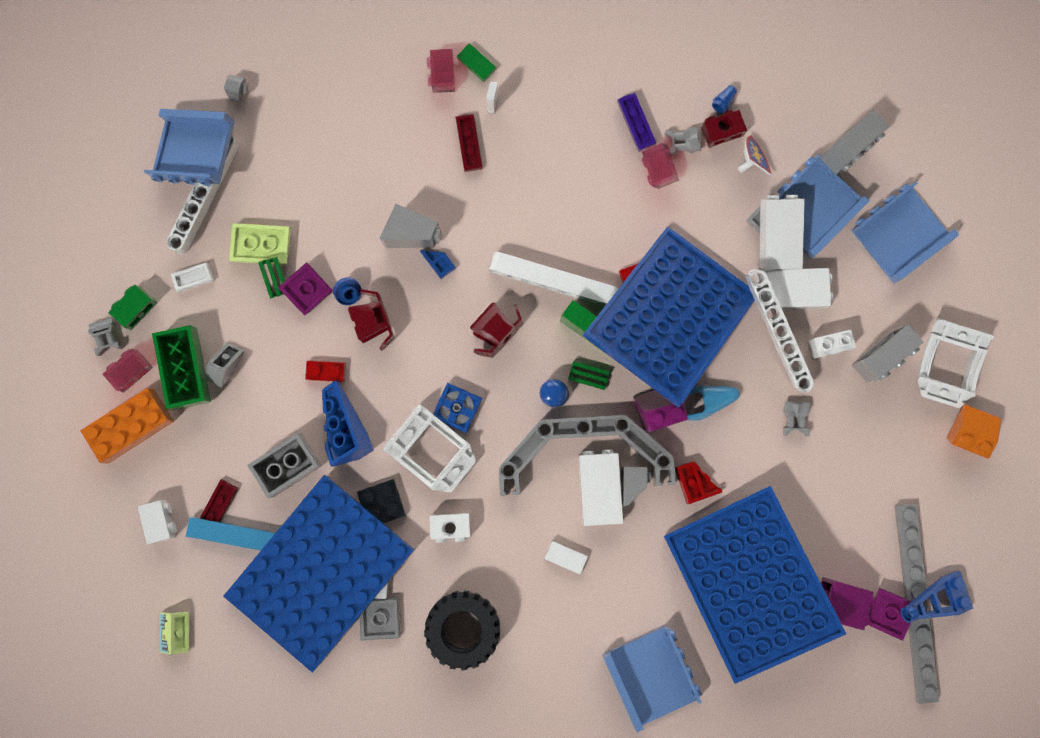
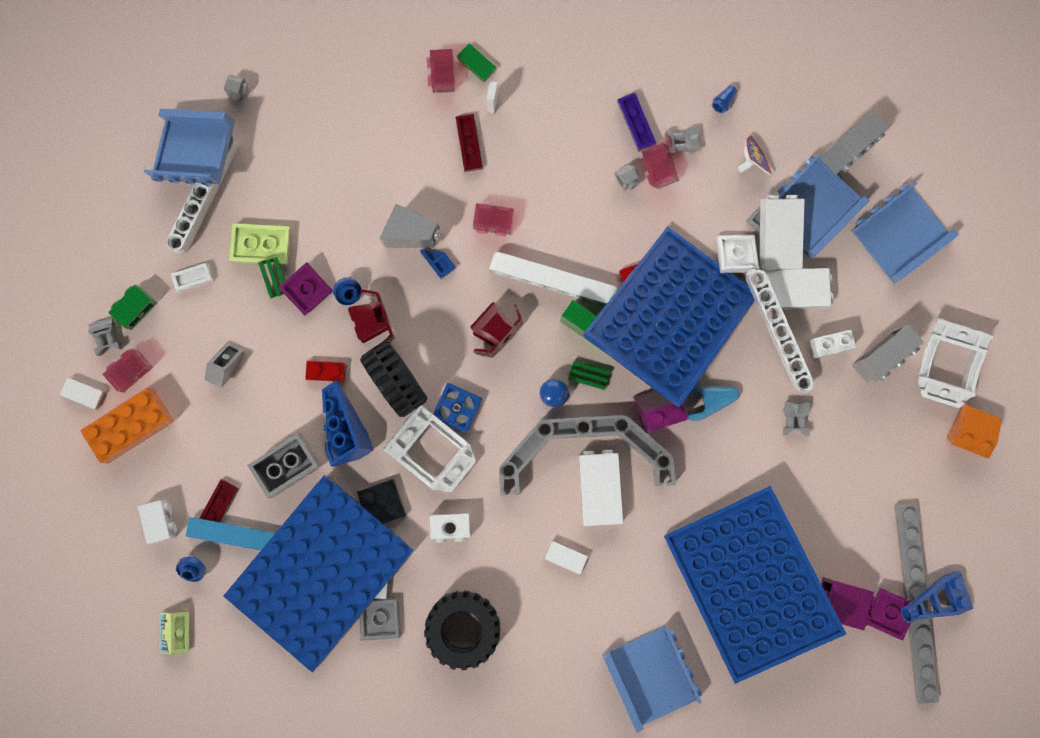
(82, 393): none -> white tile
(181, 367): green brick -> none
(191, 569): none -> blue plate
(393, 379): none -> black tyre
(493, 219): none -> clear pink brick
(627, 177): none -> light grey plate
(633, 483): light grey slope -> none
(695, 483): red wing -> none
(715, 135): dark red brick -> none
(737, 253): none -> white plate

